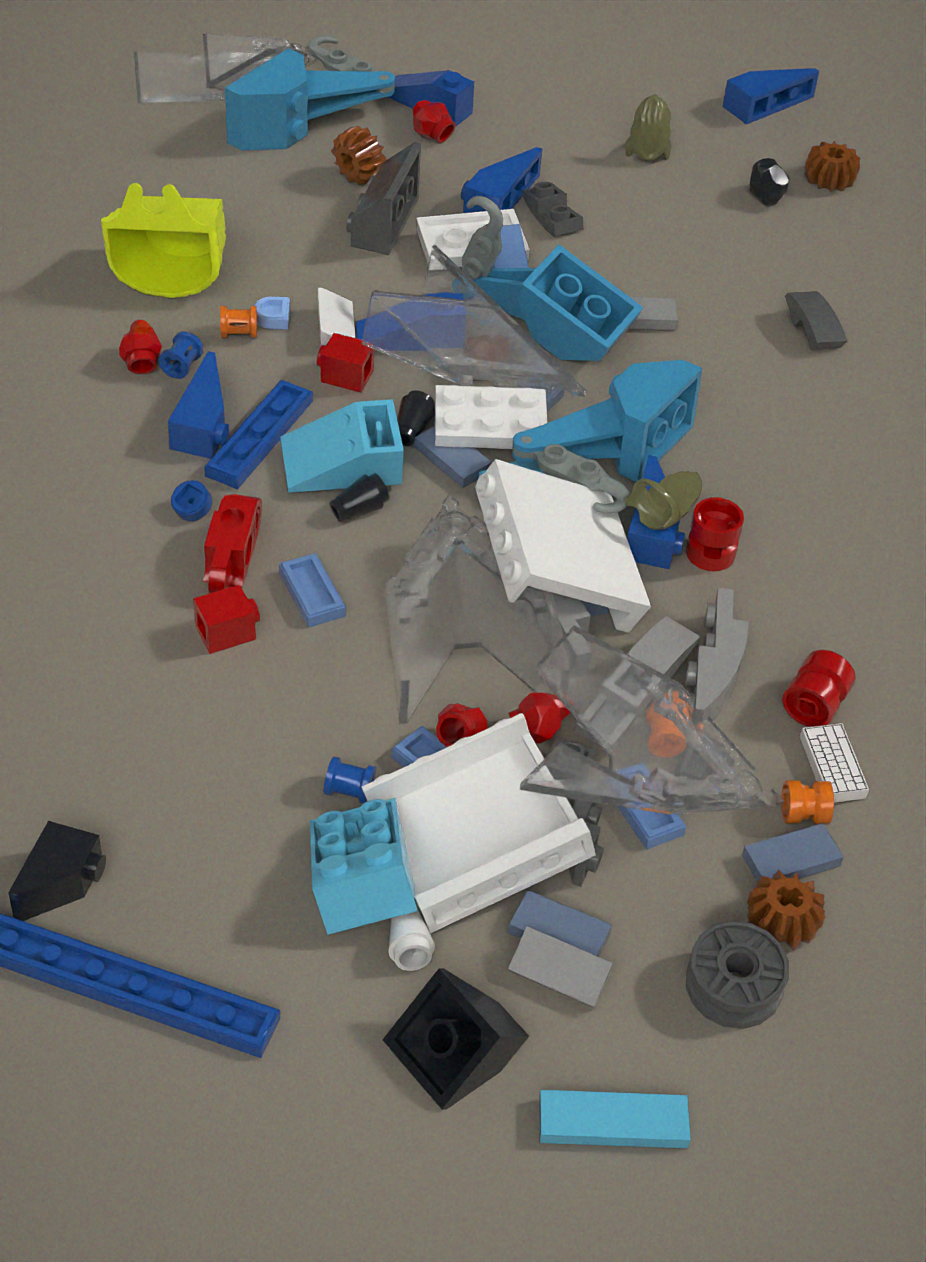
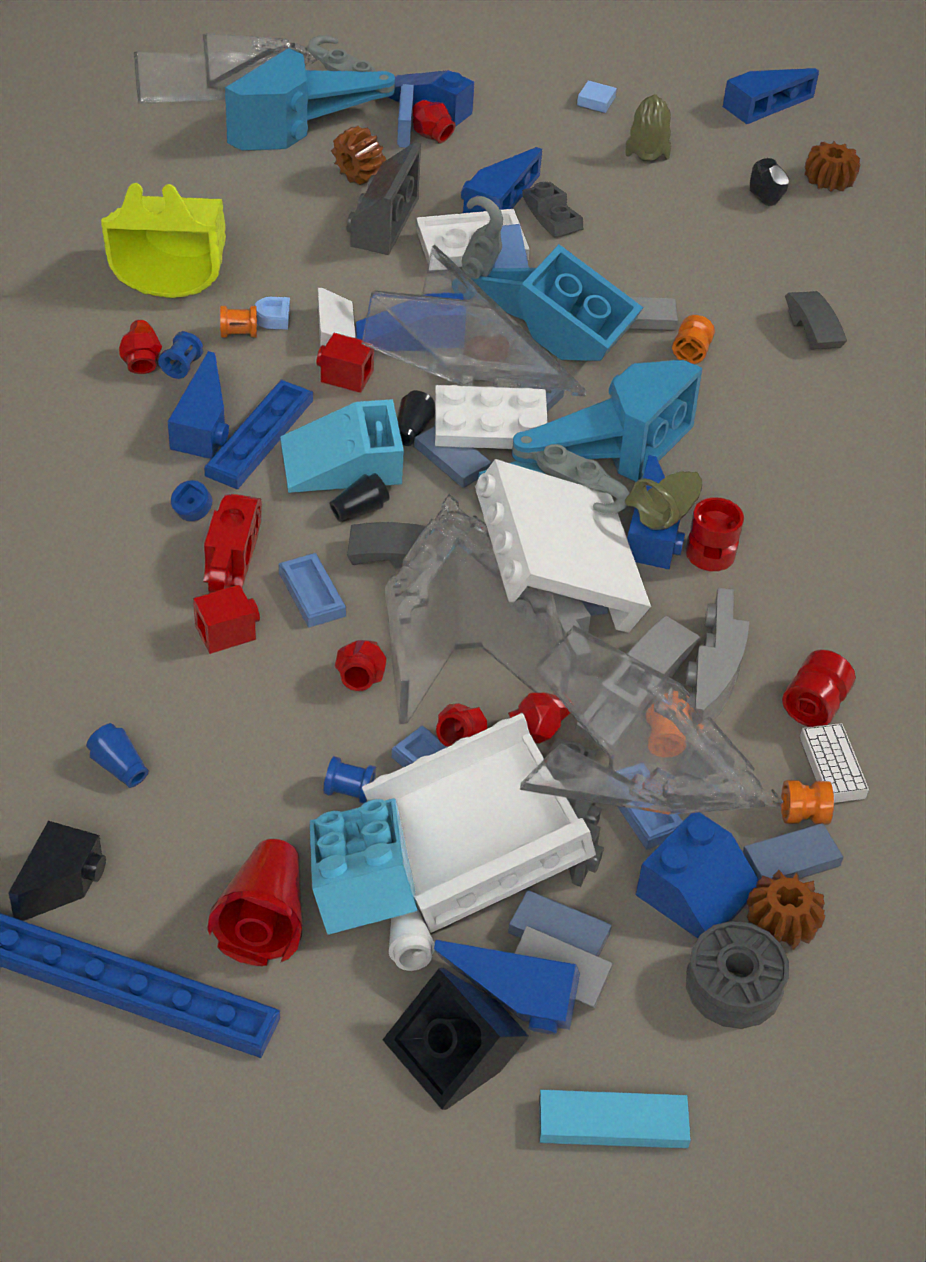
(116, 754): none -> blue cone
(261, 907): none -> red cone
(360, 664): none -> red rock
(382, 542): none -> dark grey slope
(405, 115): none -> medium blue tile
(527, 986): none -> blue slope
(596, 96): none -> light blue tile
(693, 339): none -> orange wheel
(697, 876): none -> blue slope

